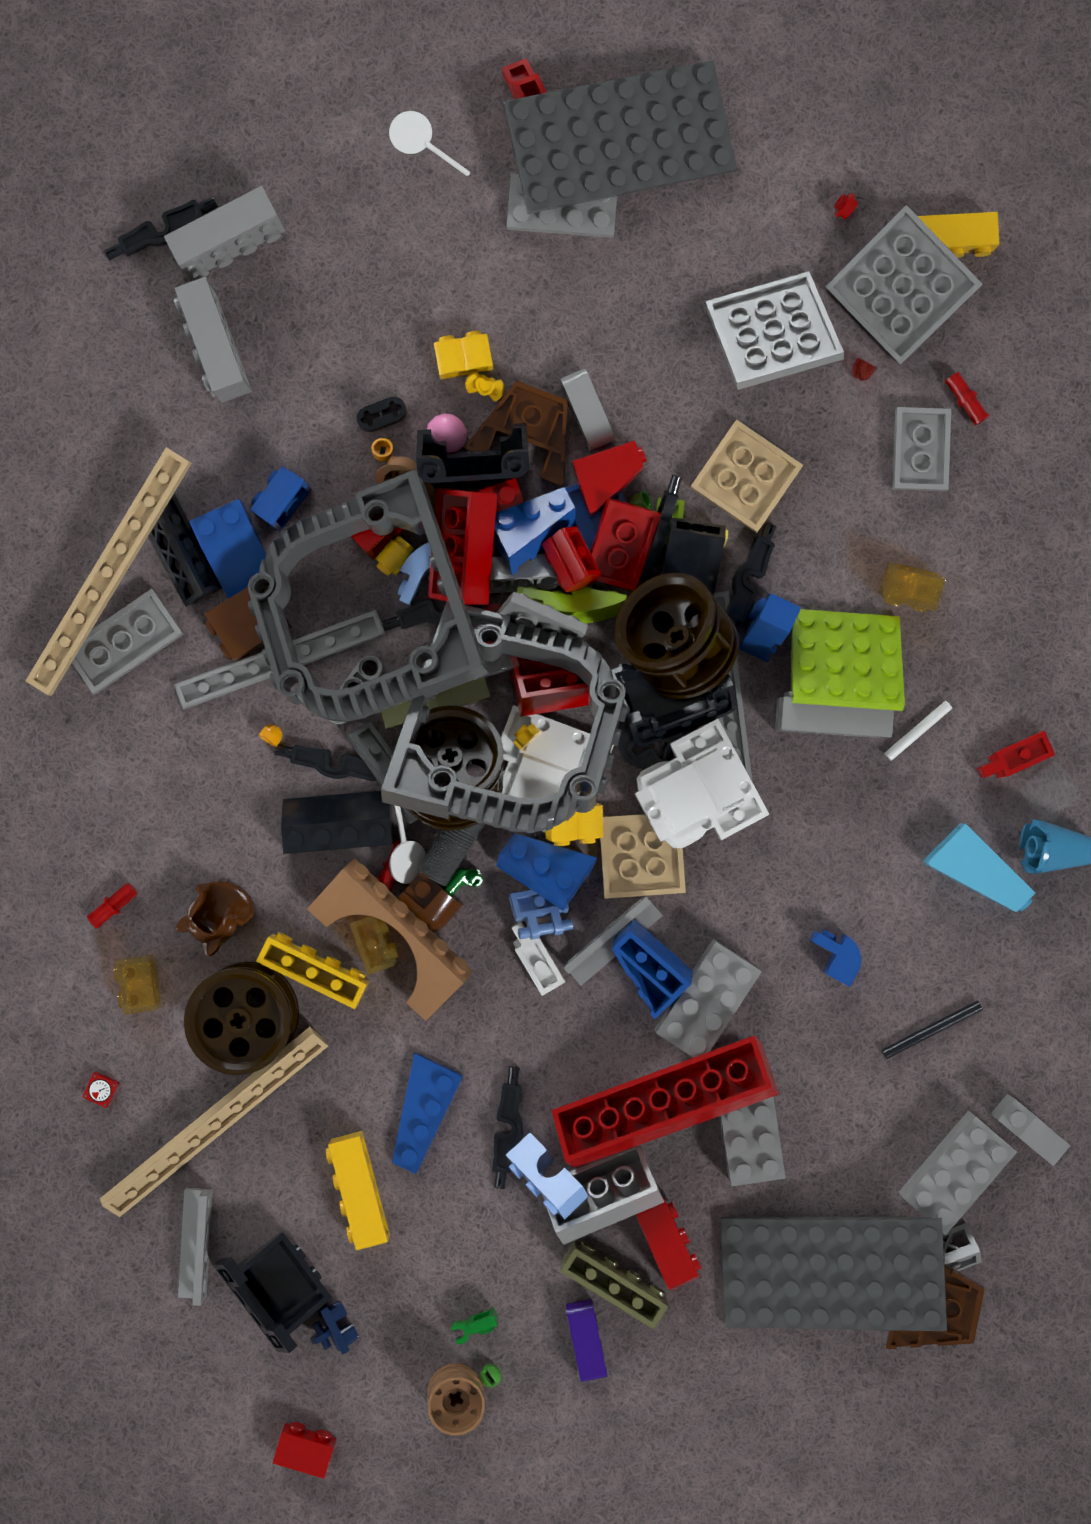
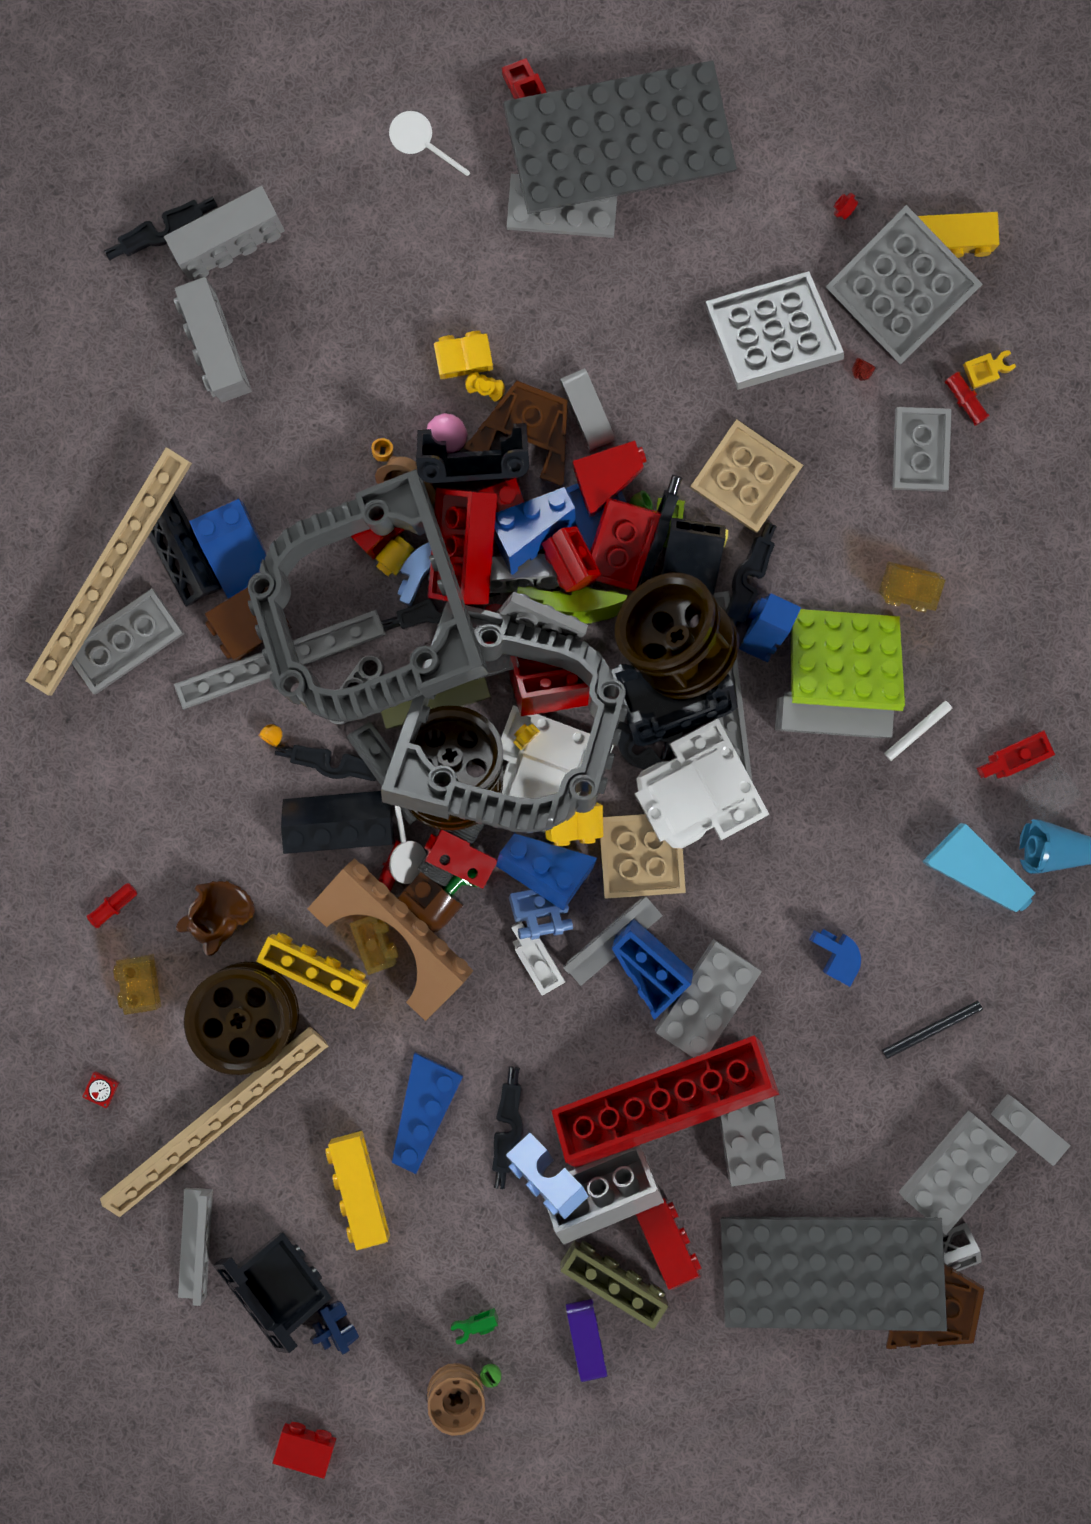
(280, 498): blue slope -> none
(378, 408): black beam -> none
(461, 857): none -> red piece
(985, 369): none -> yellow plate

